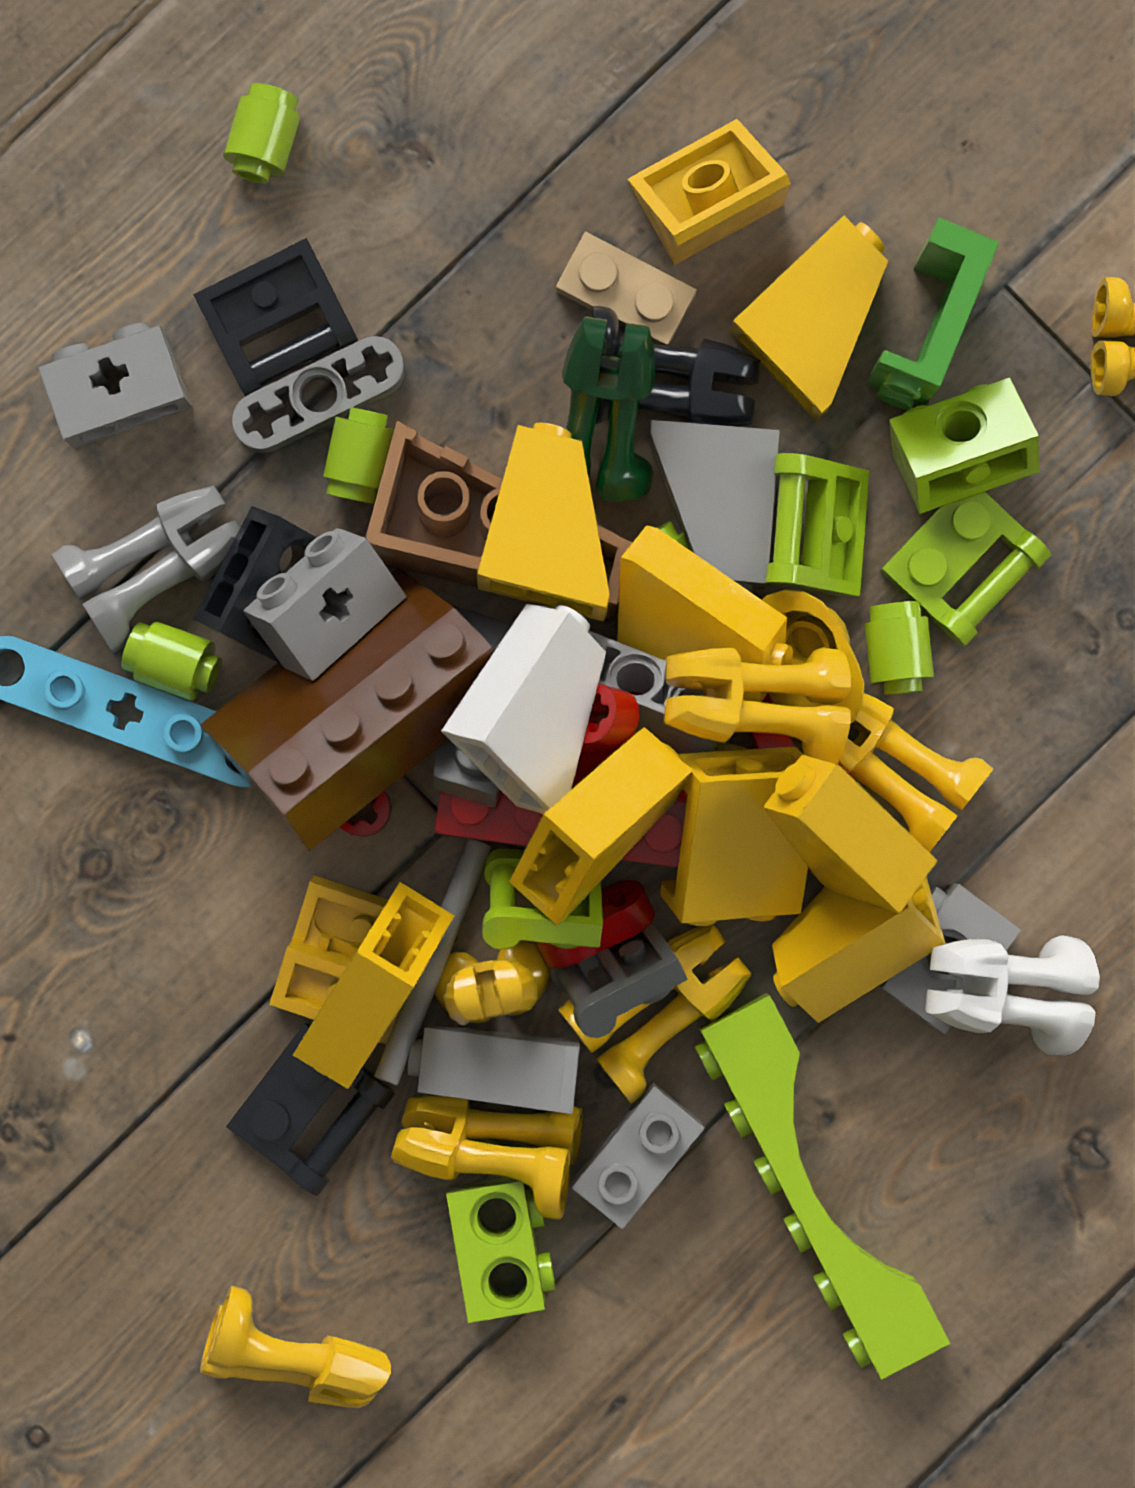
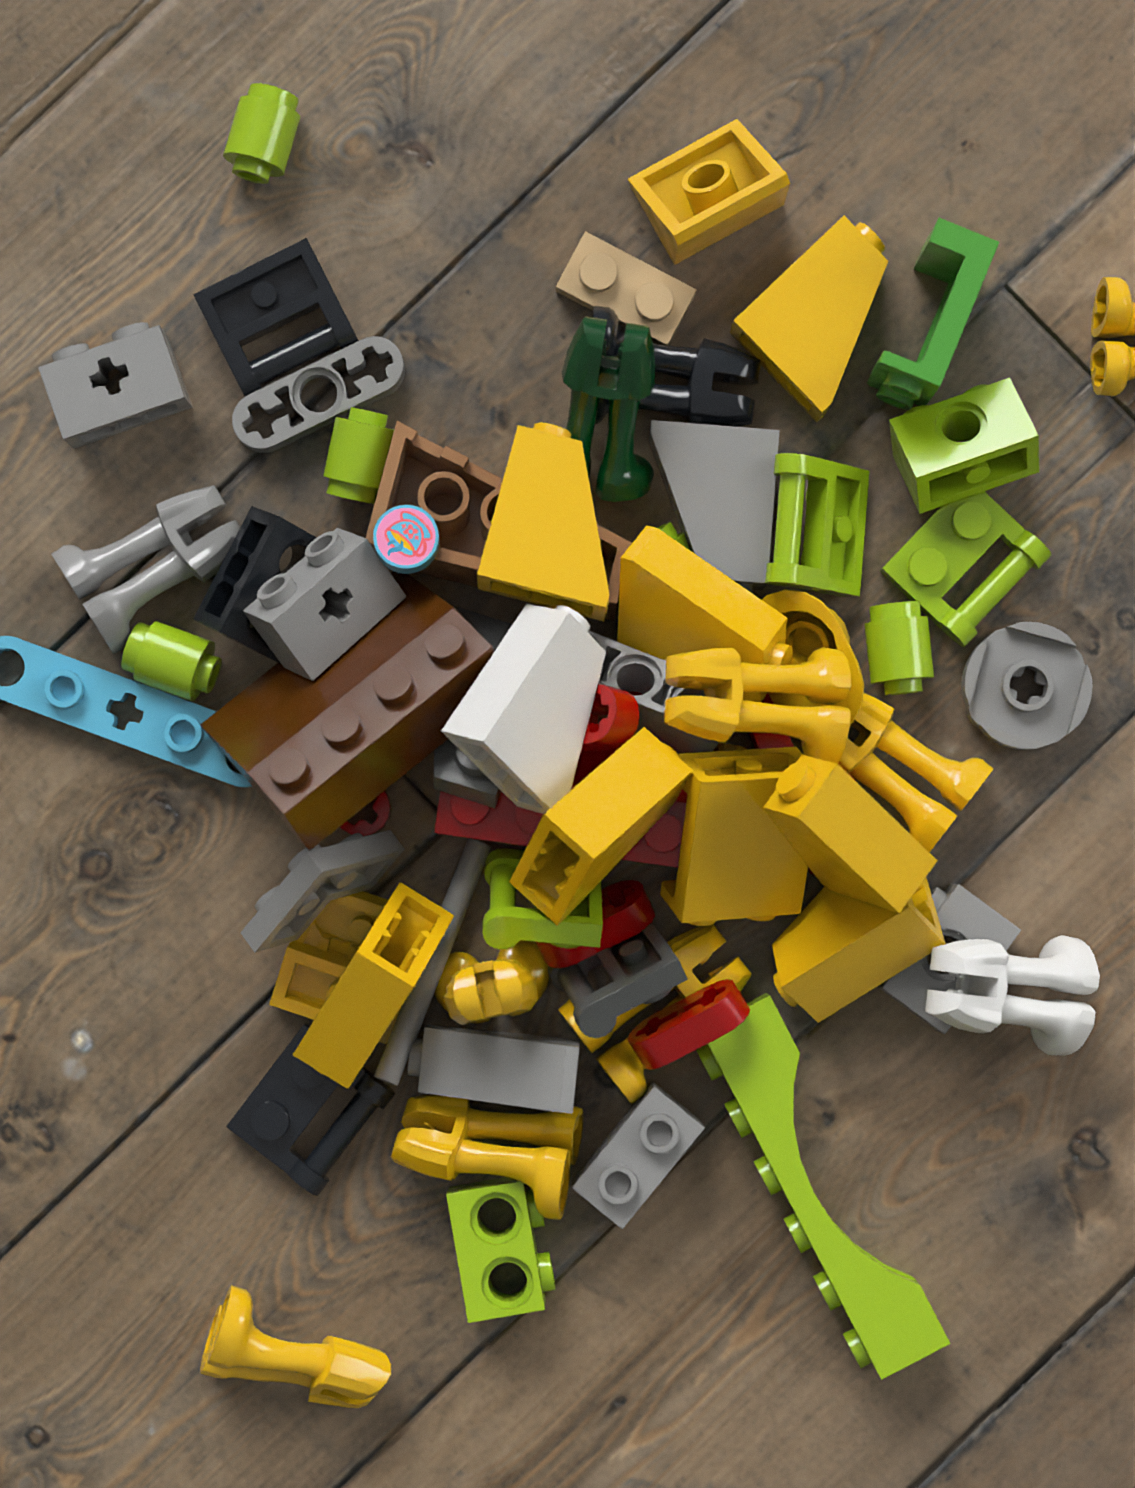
(316, 880): none -> light grey plate
(406, 539): none -> tile
(688, 1024): none -> red beam
(1057, 666): none -> light grey plate

